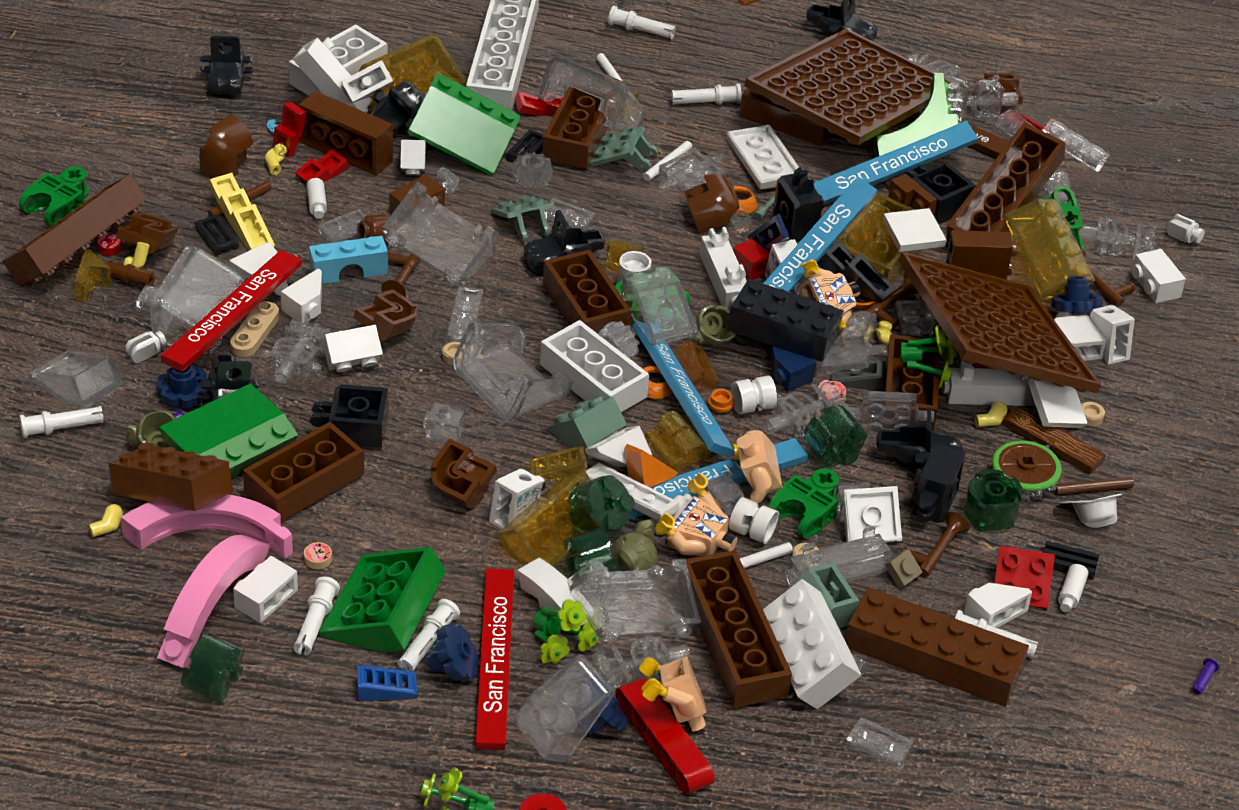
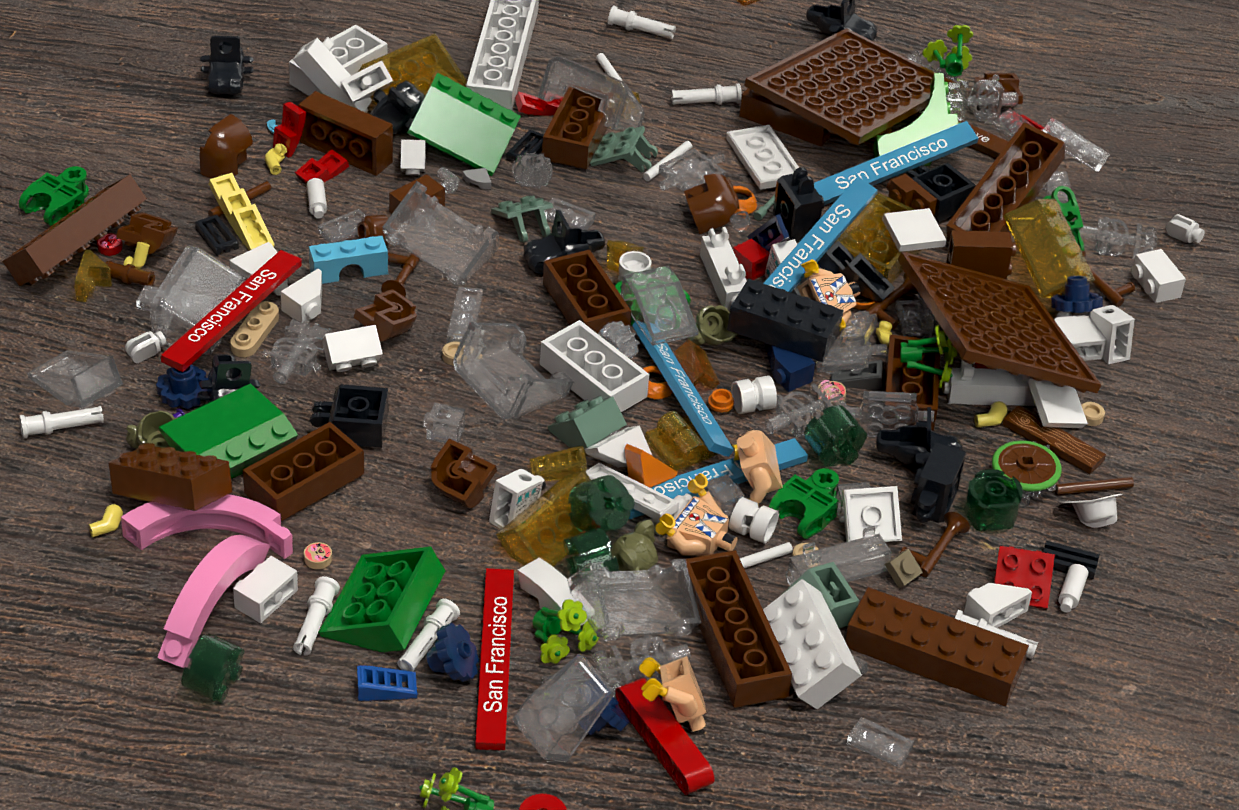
(478, 177): none -> light grey tile
(958, 57): none -> plant
(1206, 673): dark purple piece -> none

